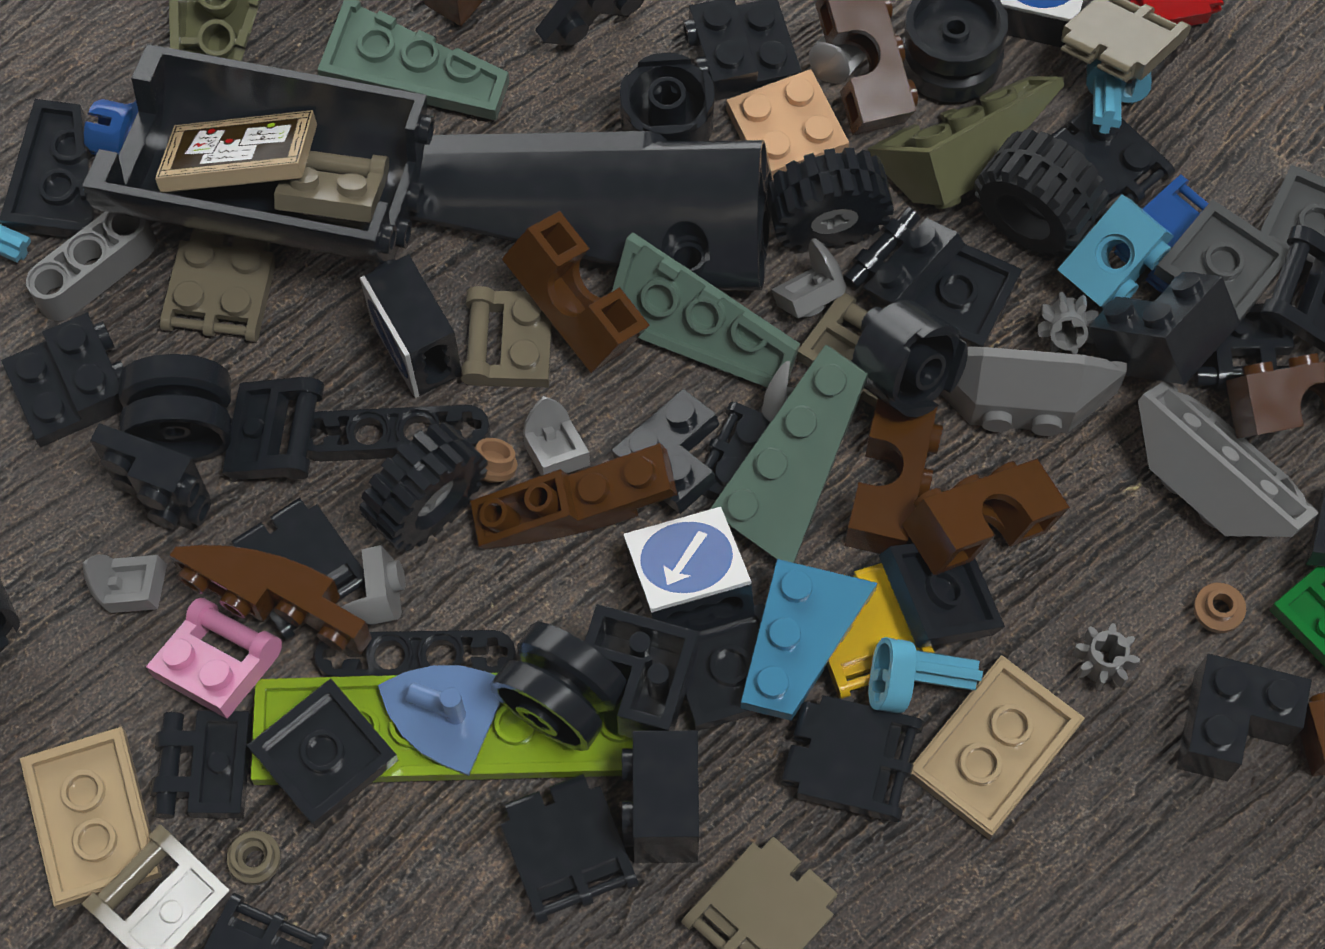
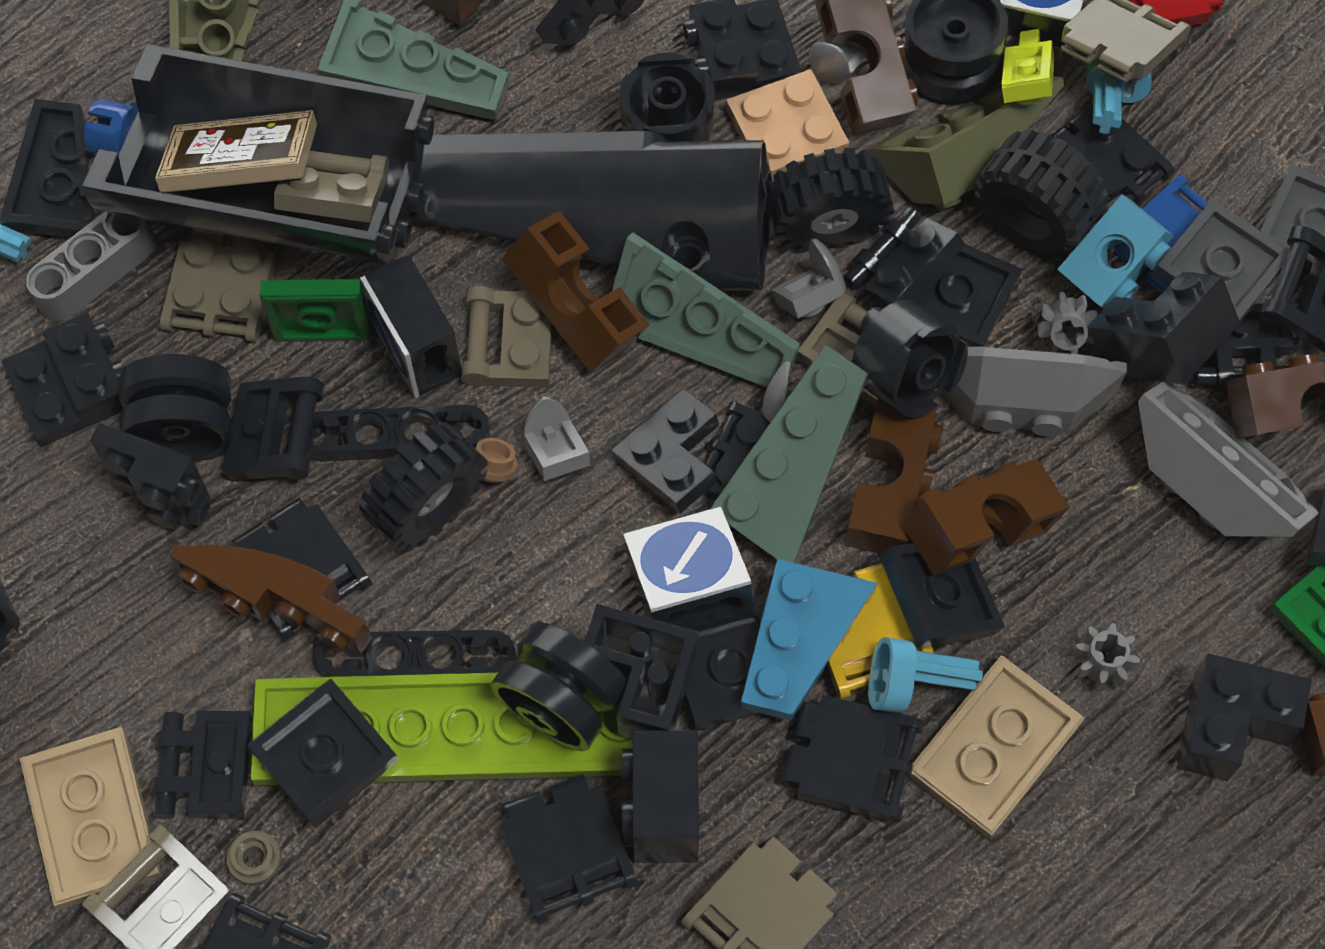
(125, 582): light grey plate -> none
(207, 672): bright pink plate -> none
(316, 310): none -> green plate
(383, 582): light grey plate -> none
(443, 712): medium blue shield -> none
(573, 503): reddish brown slope -> none
(1028, 70): none -> neon yellow hinge
(1213, 619): medium nougat plate -> none

